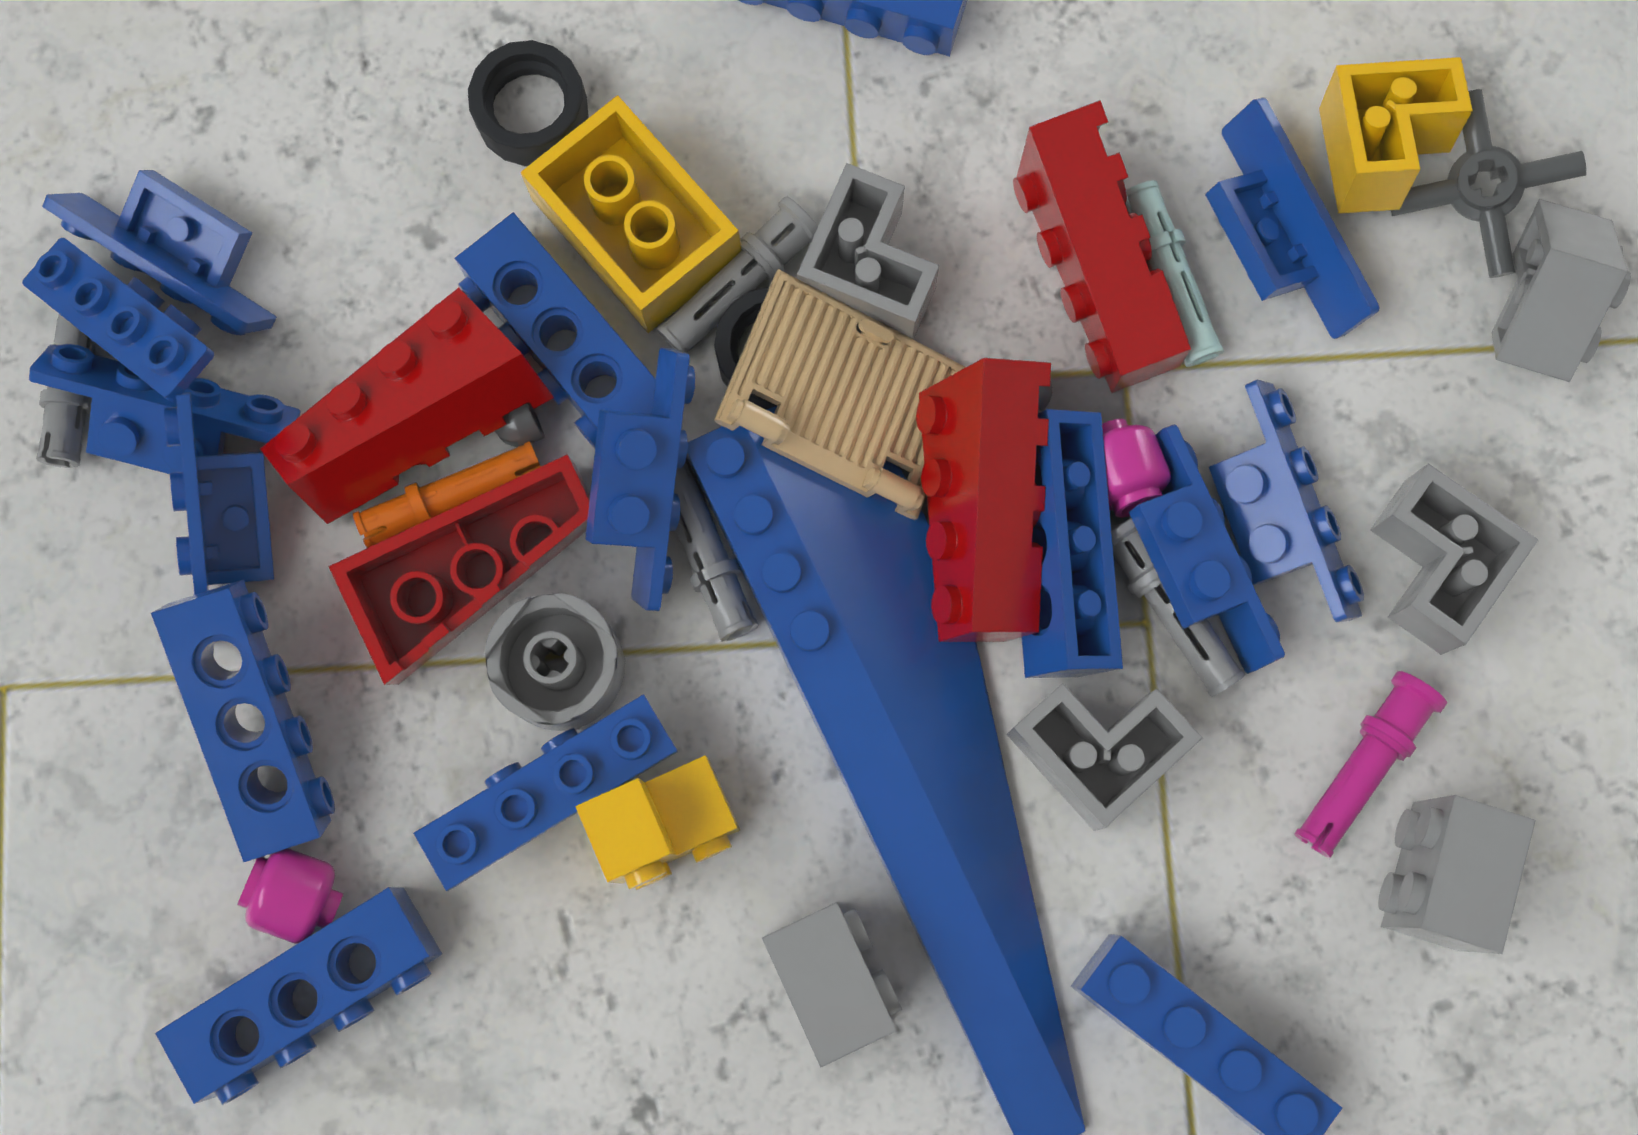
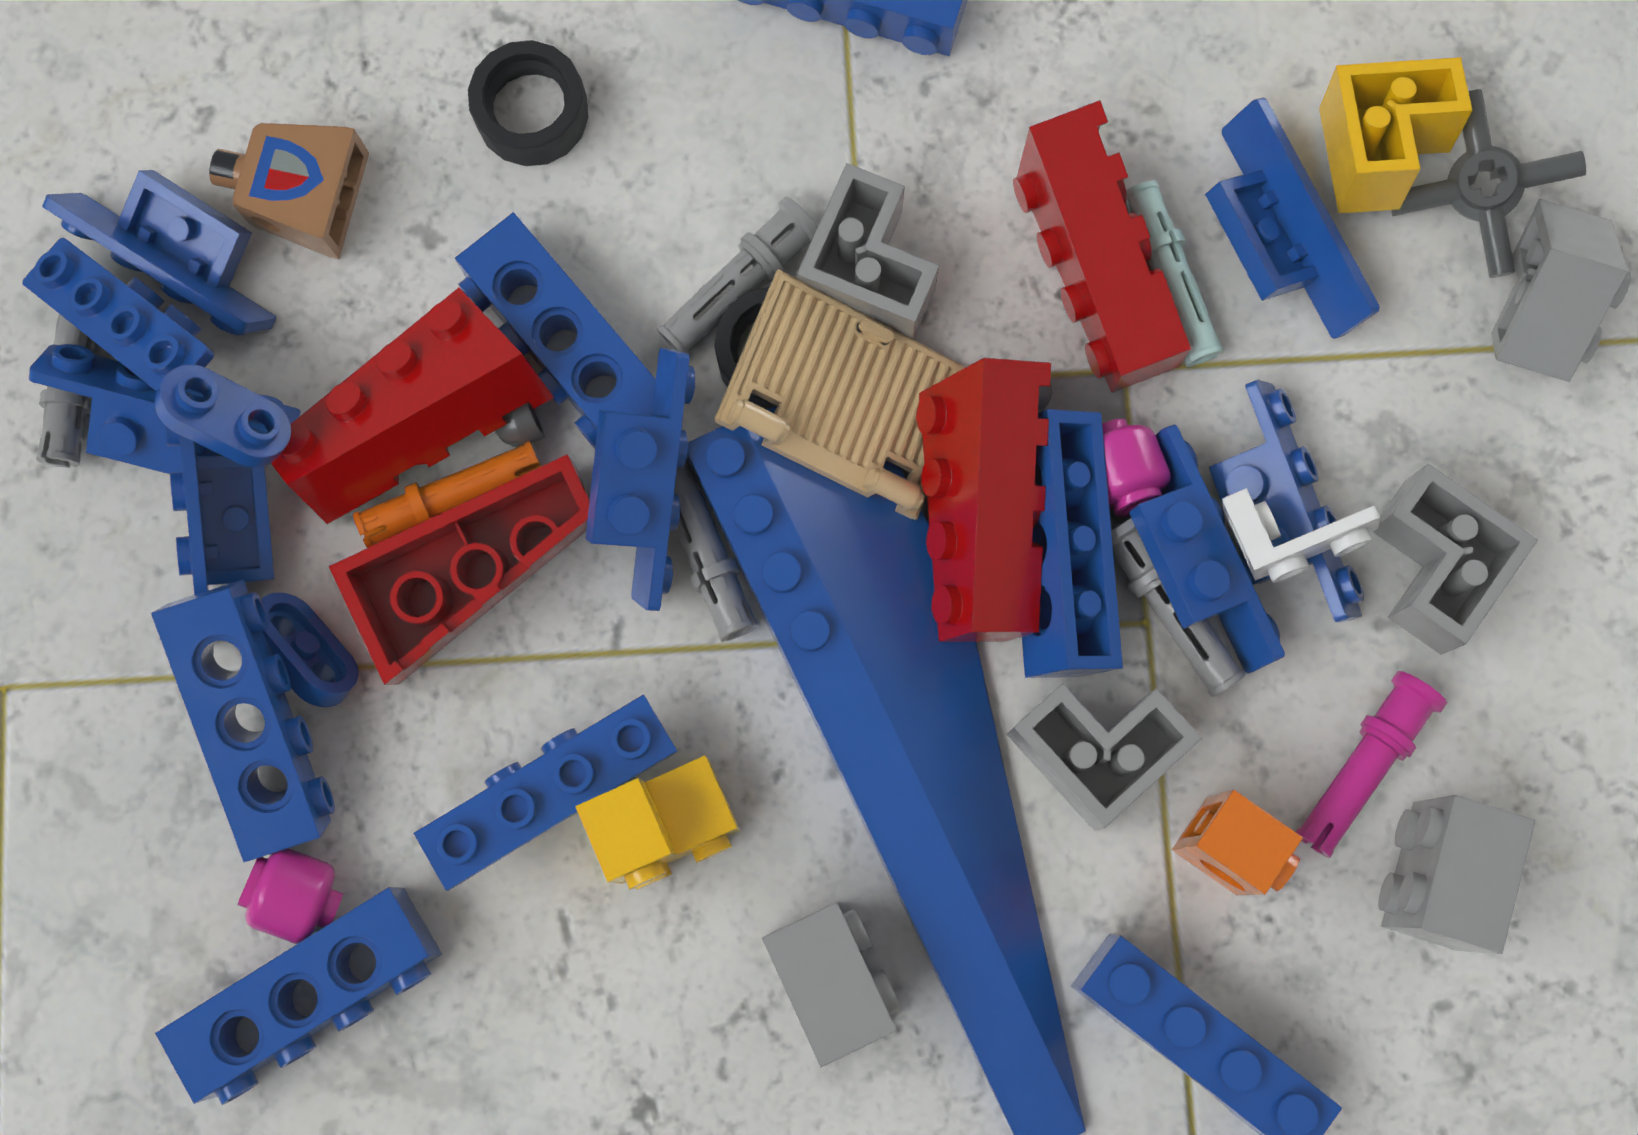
(223, 417): none -> blue plate
(296, 182): none -> medium nougat torso
(315, 659): none -> blue plate
(546, 625): light grey brick -> none
(632, 213): yellow brick -> none
(1239, 845): none -> orange brick
(1256, 528): none -> white bracket

